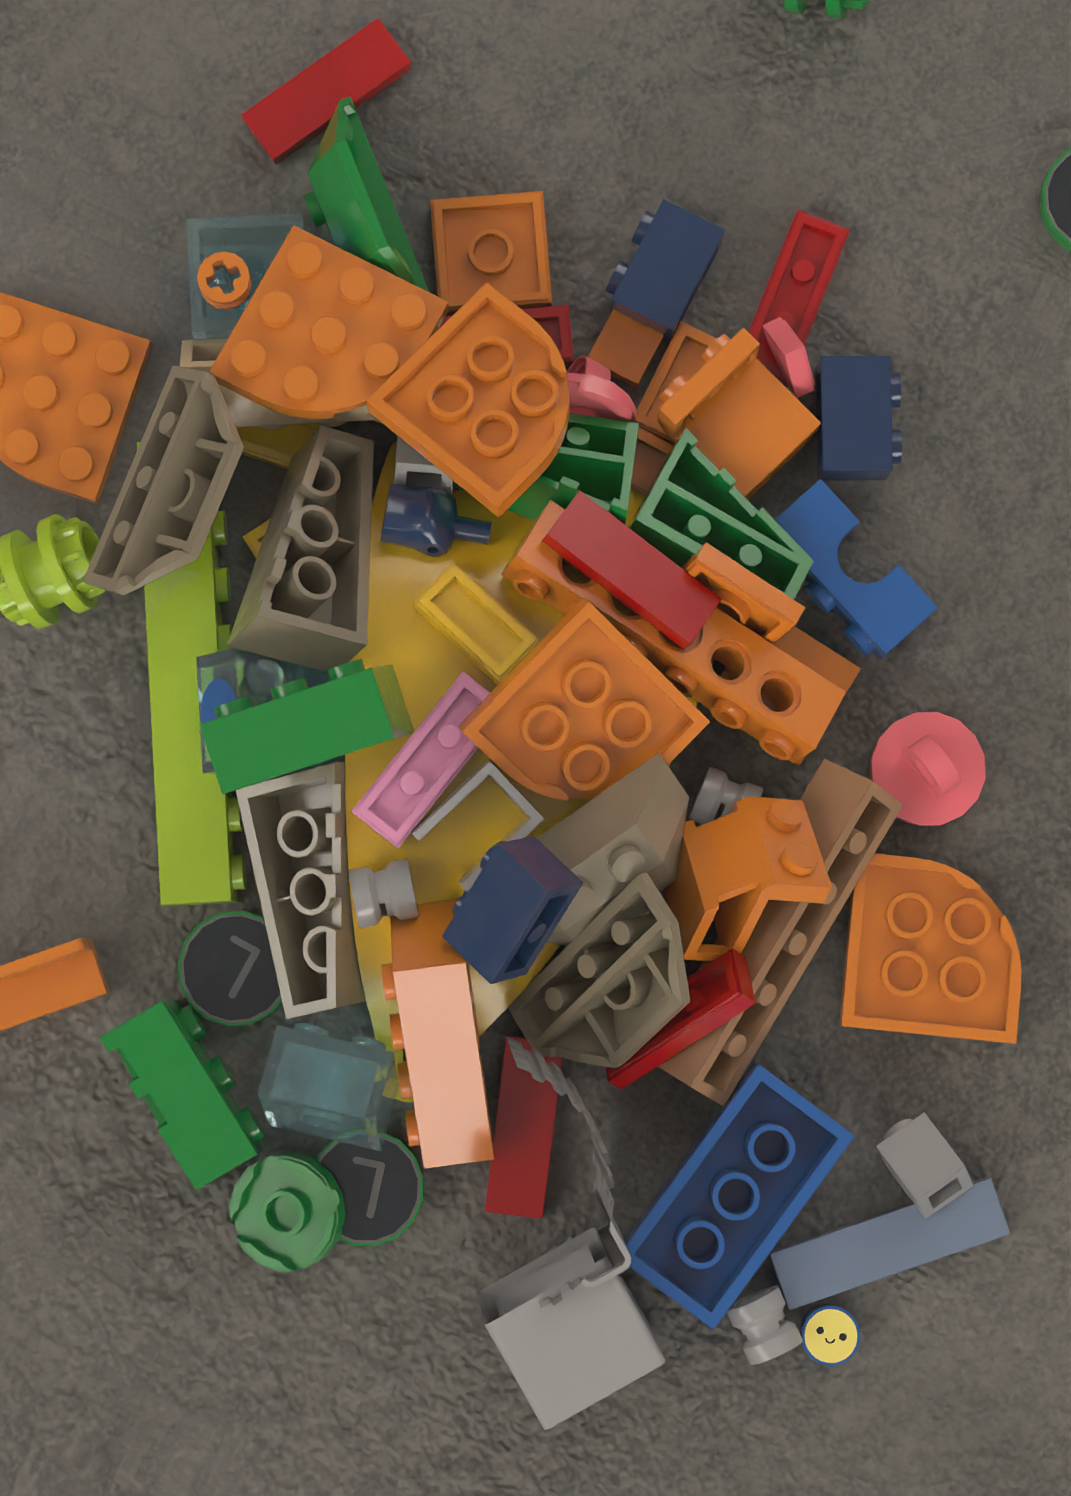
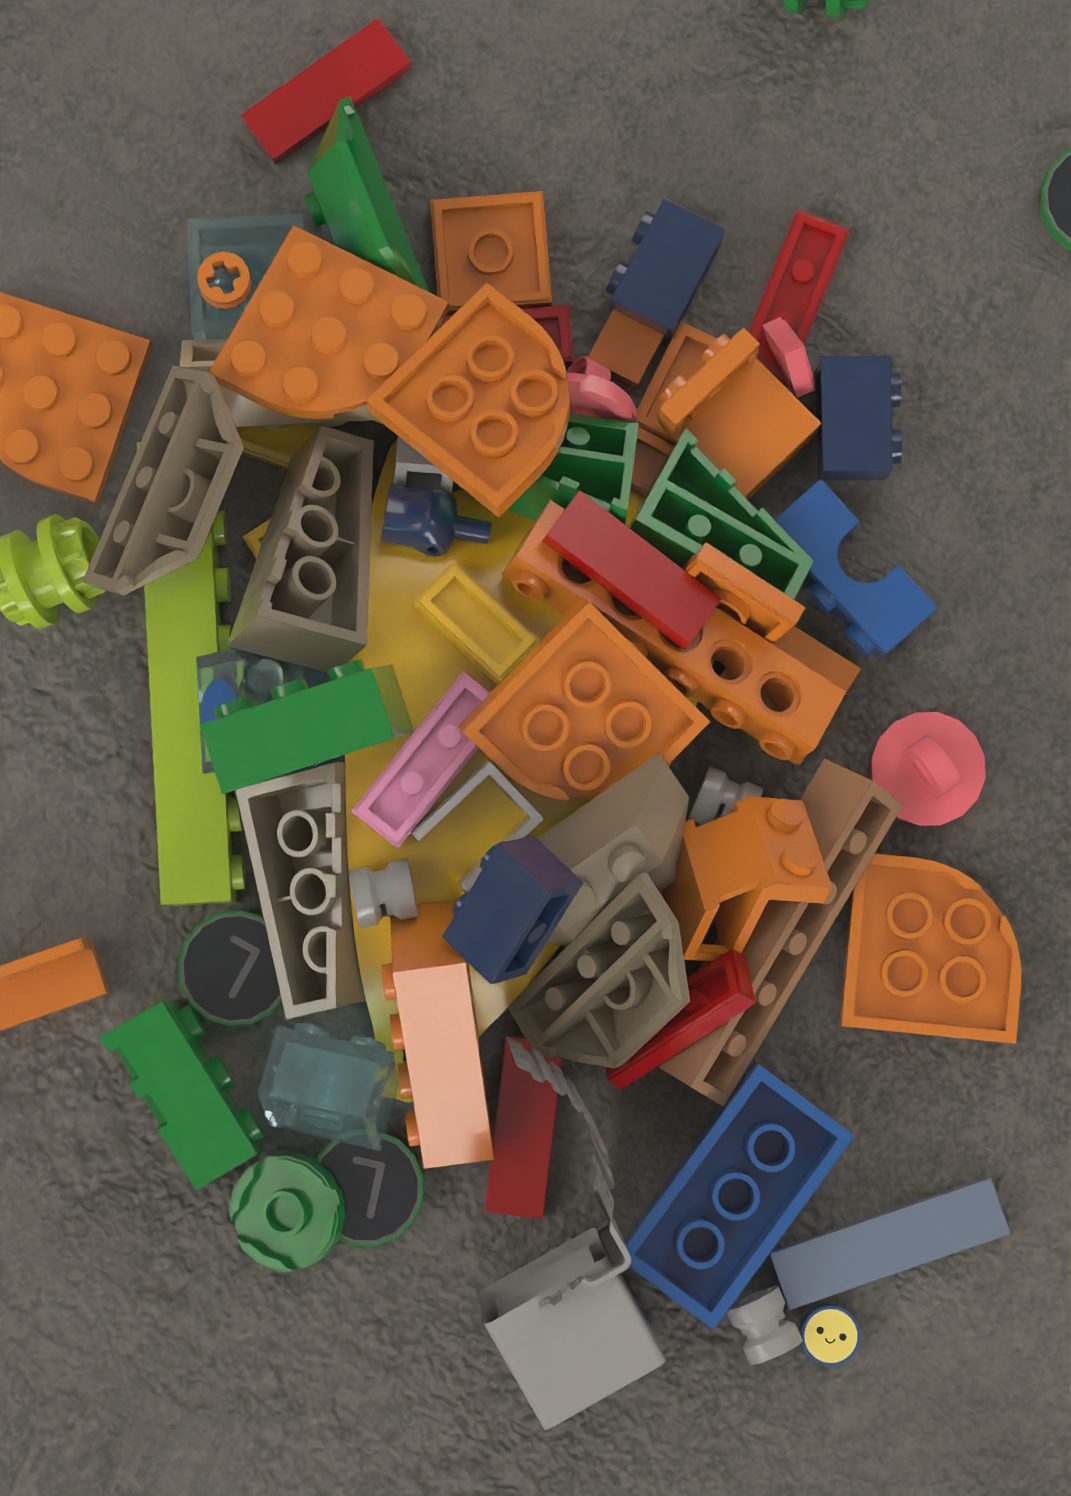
(924, 1164): light grey brick -> none

